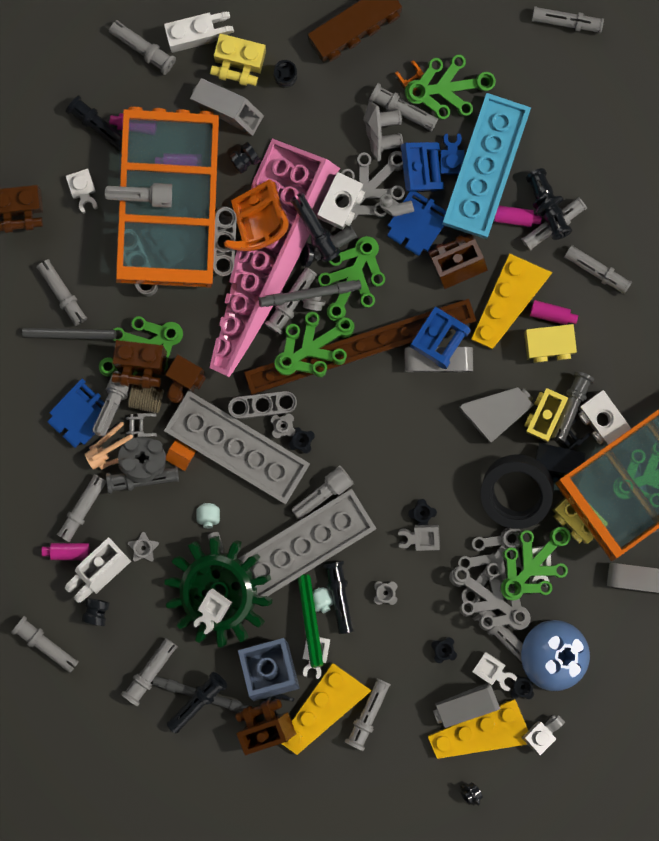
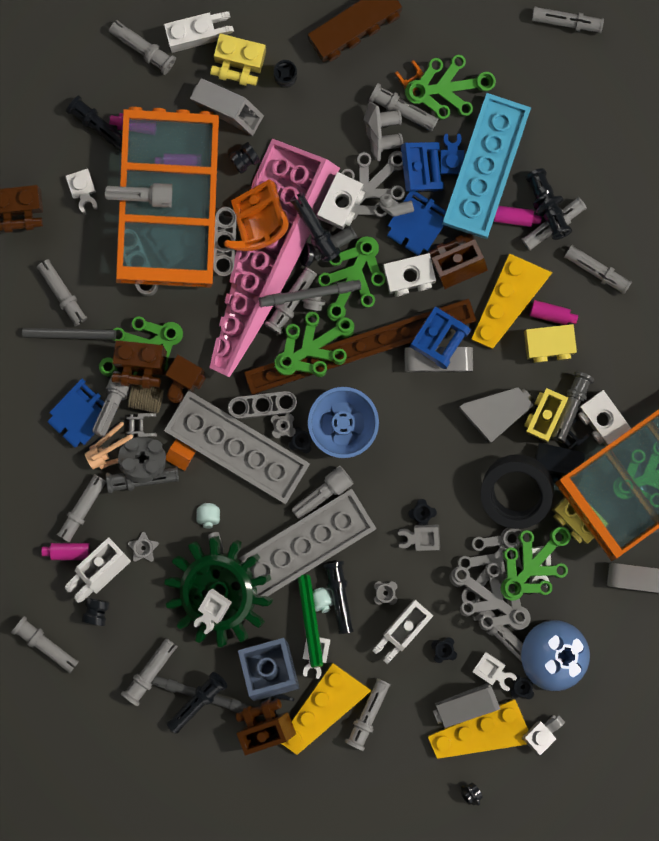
(343, 405): none -> medium blue piece
(404, 629): none -> white hinge
(420, 265): none -> white brick

